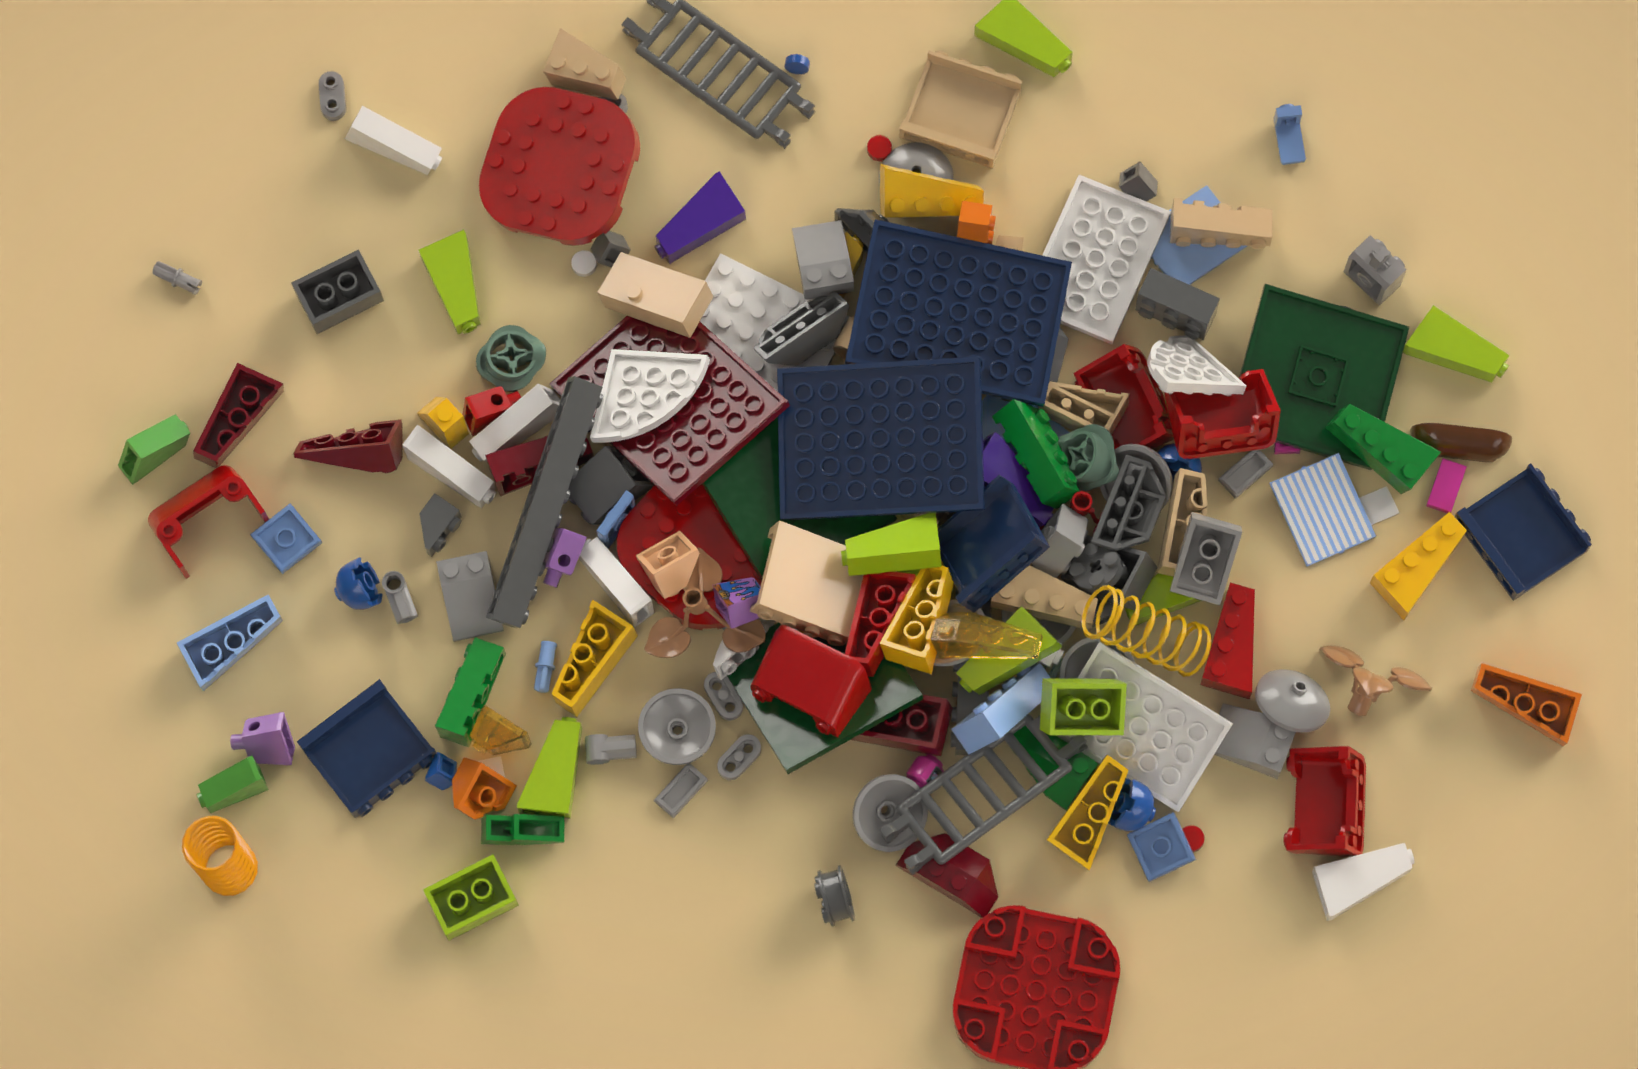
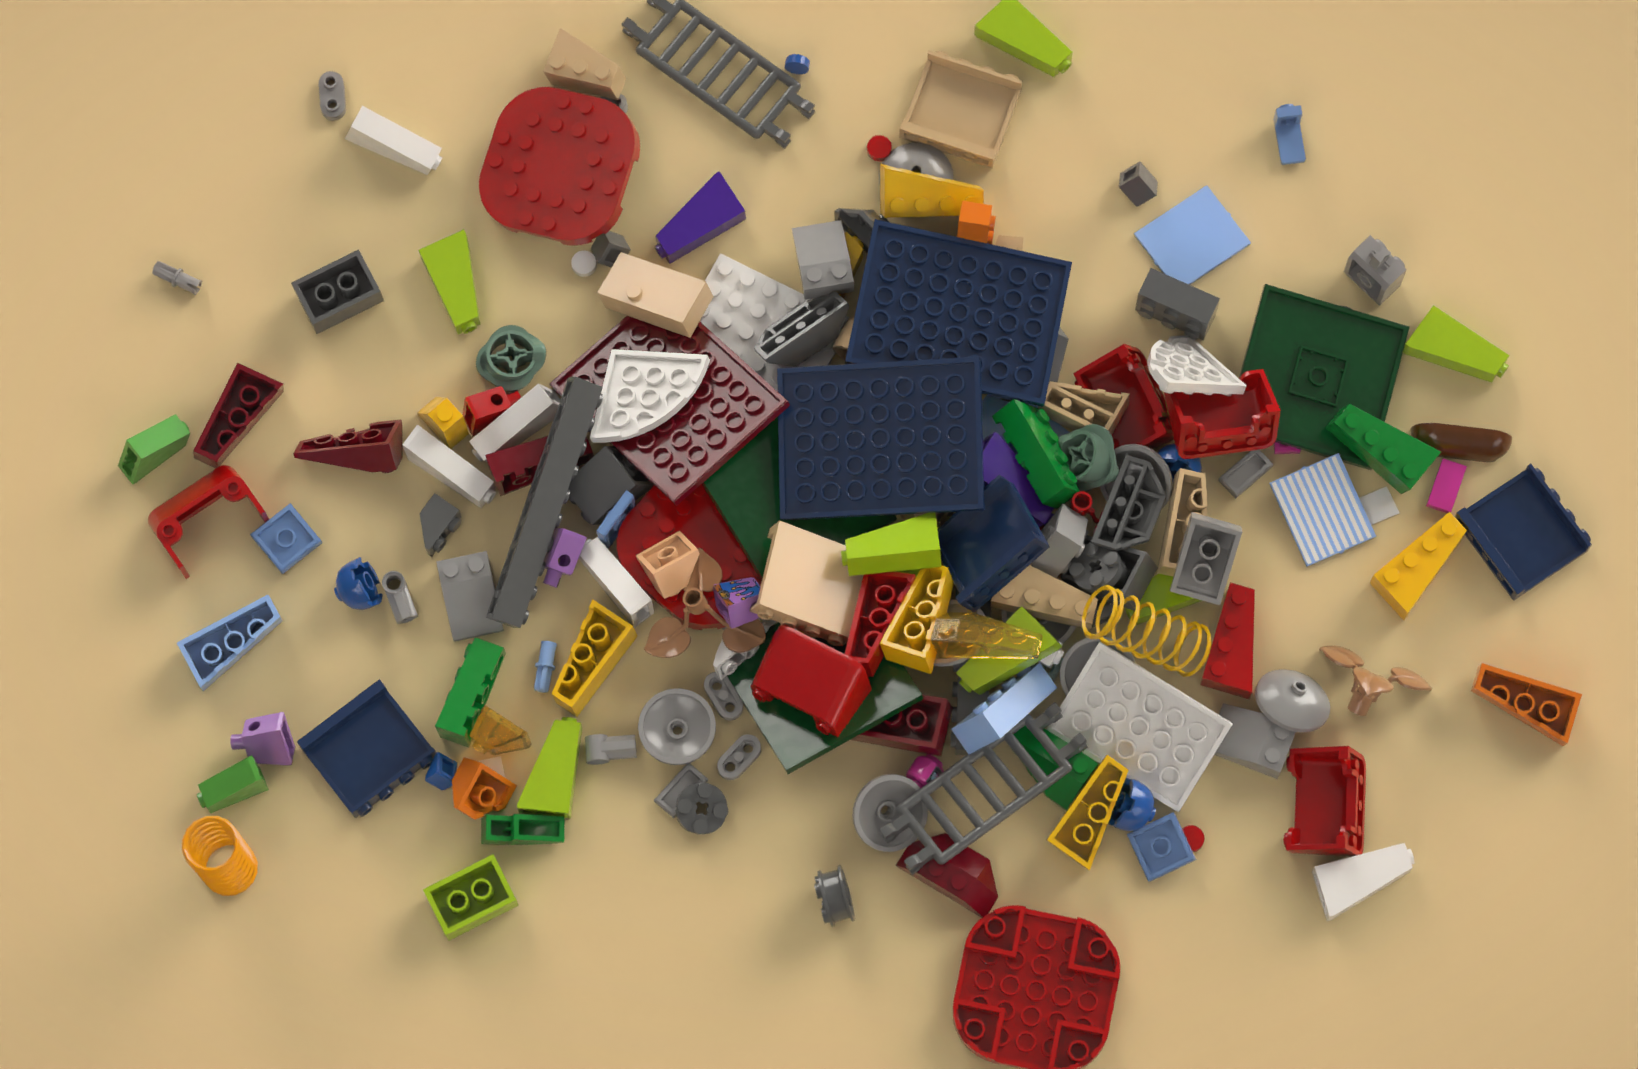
(716, 810): none -> dark grey plate
(1082, 706): lime brick -> none
(1110, 246): white plate -> none
(1219, 225): tan wedge -> none

